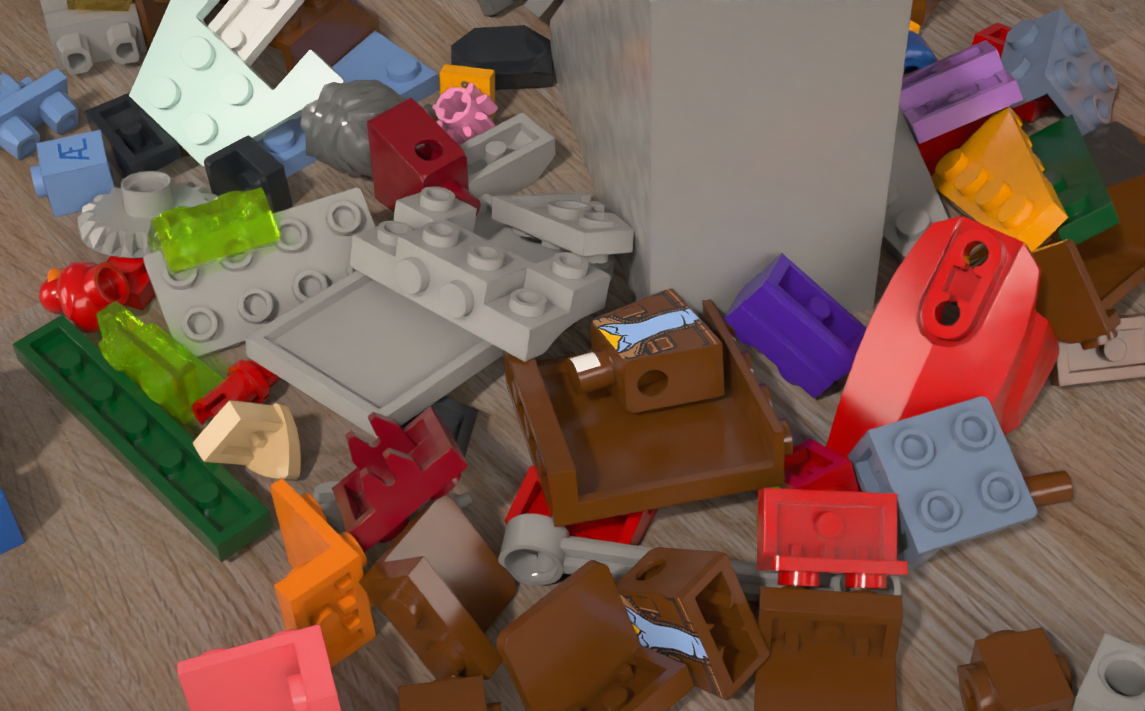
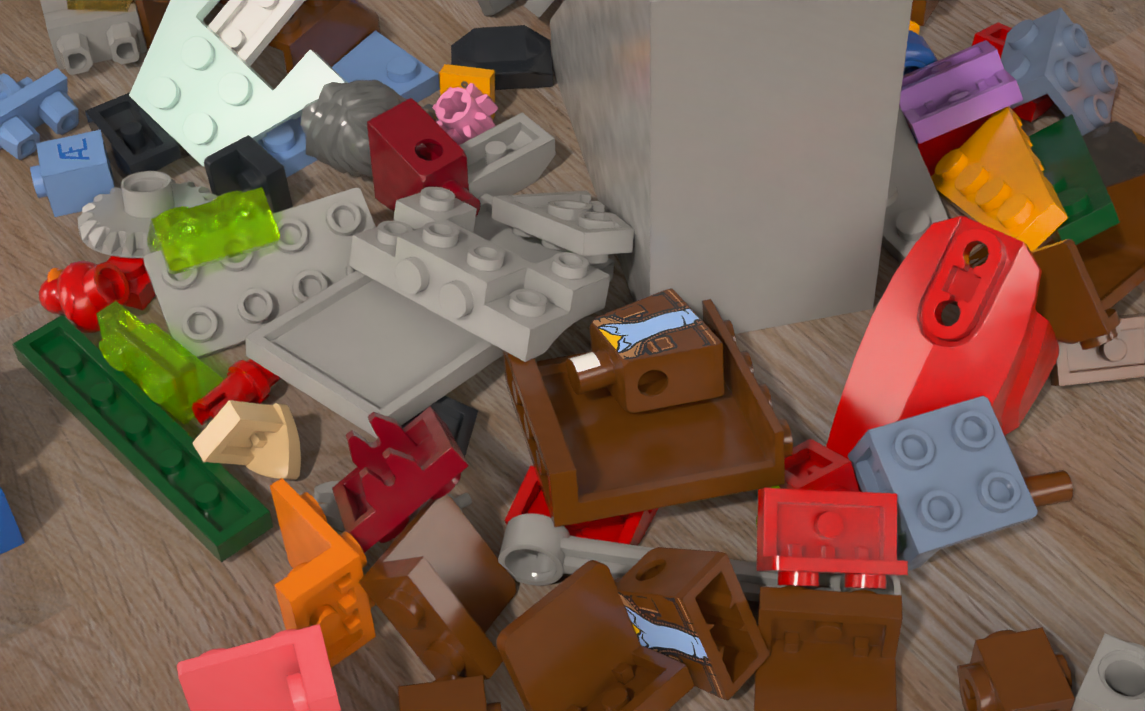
(796, 326): dark purple brick -> none

